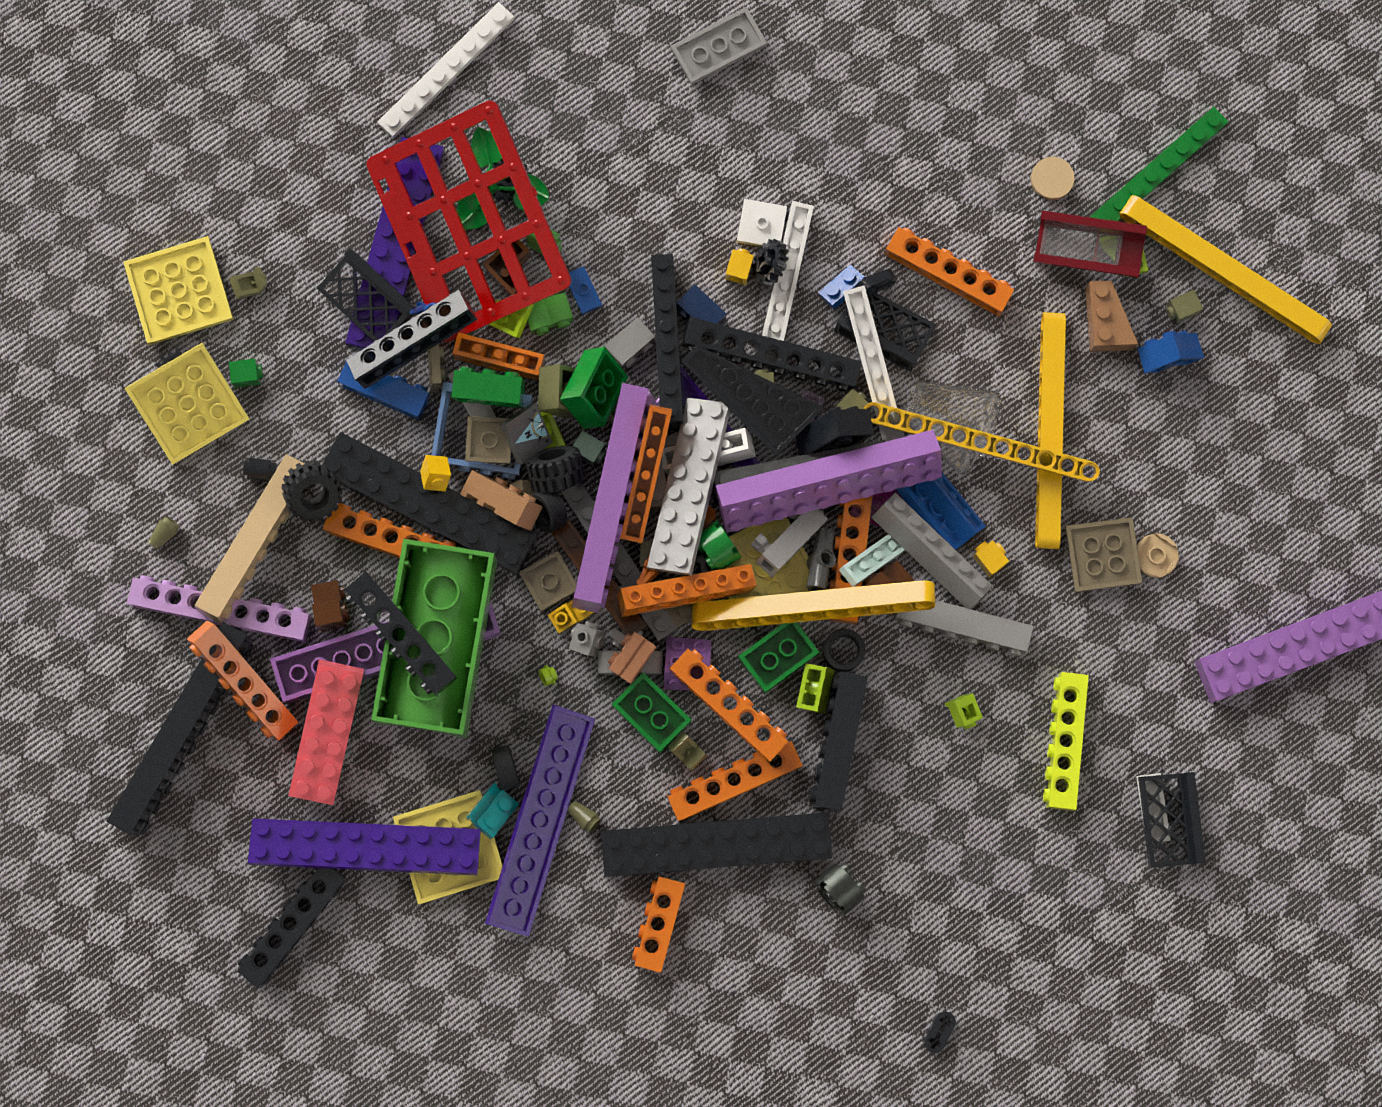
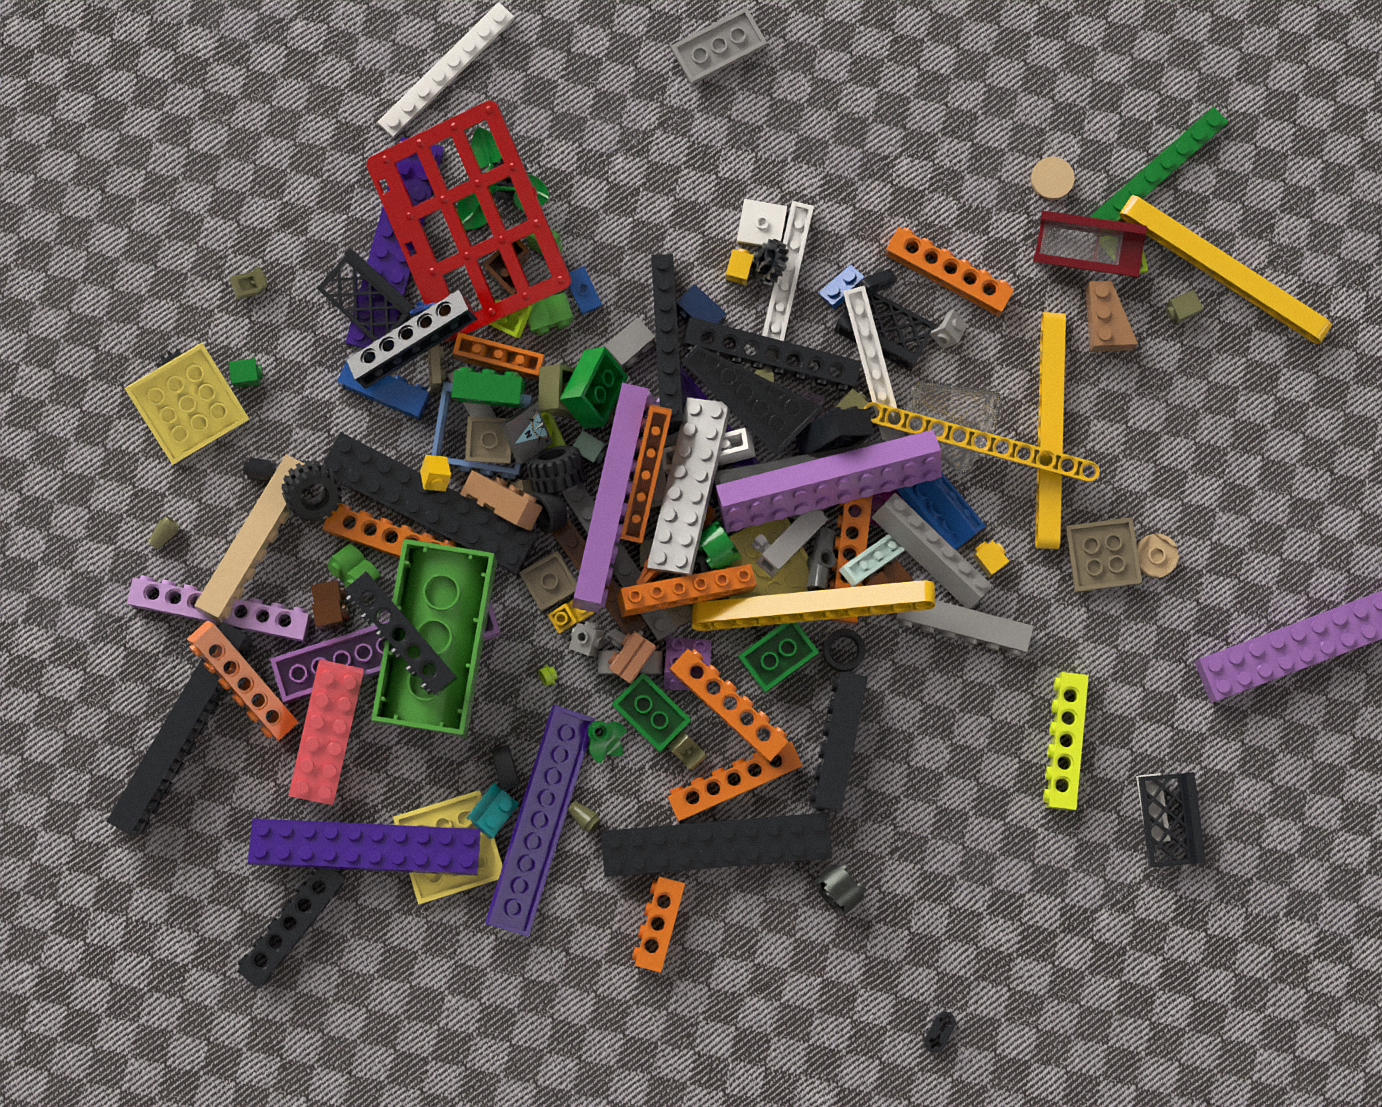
(178, 290): light yellow plate -> none
(350, 564): none -> bright green brick
(607, 742): none -> green plate
(815, 688): lime brick -> none
(950, 330): none -> light grey bracket
(964, 711): lime brick -> none
(1170, 351): blue brick -> none

